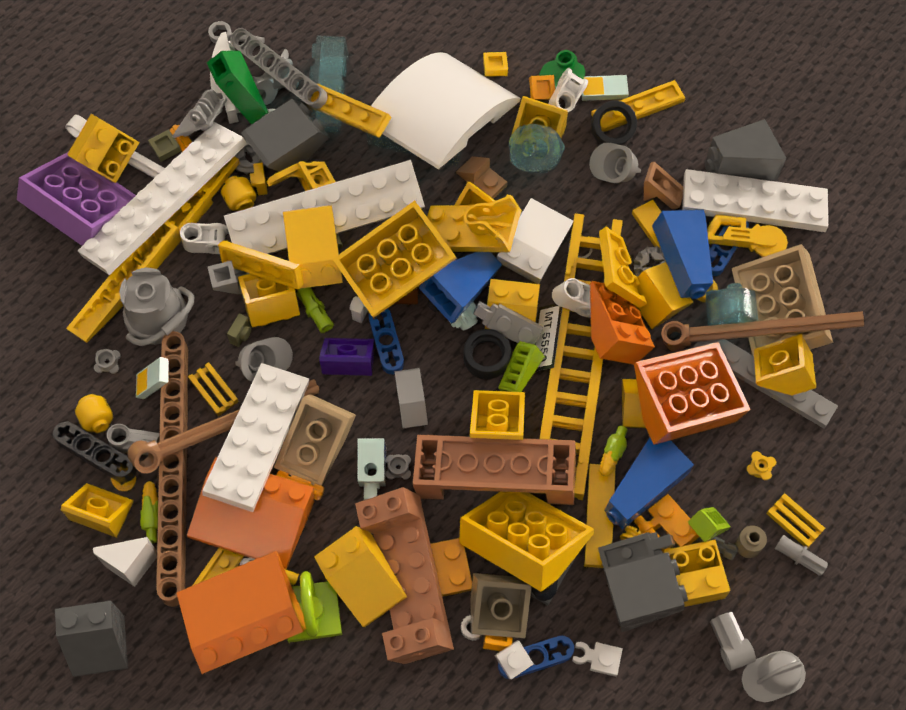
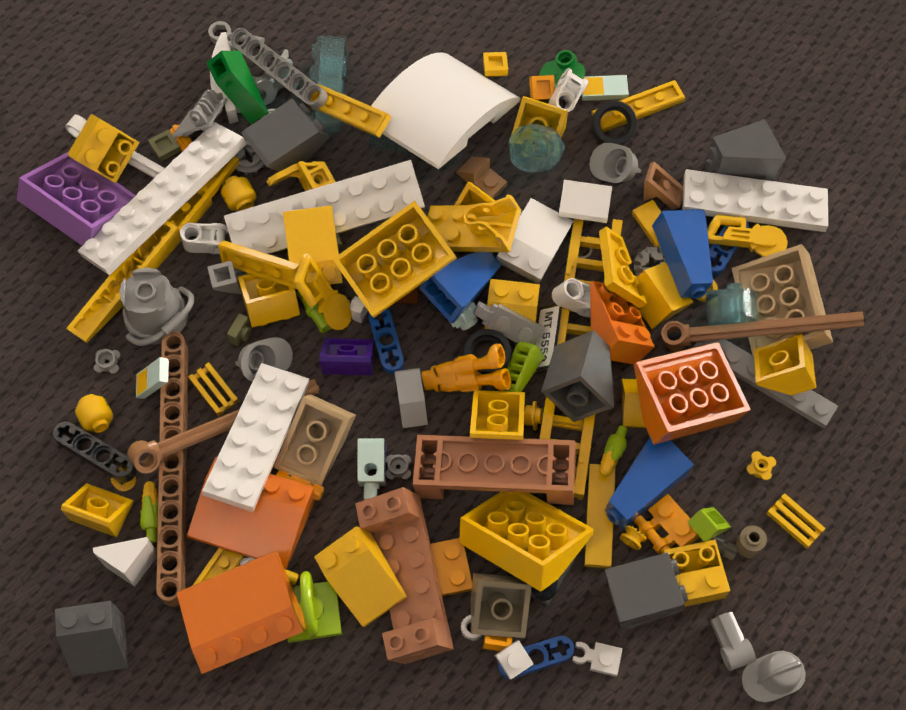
(132, 436): light grey piece -> none
(258, 178): yellow plate -> none
(318, 290): none -> yellow piece
(464, 376): none -> light orange piece
(533, 415): none -> yellow plate
(580, 377): none -> dark grey slope
(585, 201): none -> white slope
(634, 549): dark grey hinge -> none
(801, 555): light grey axle -> none

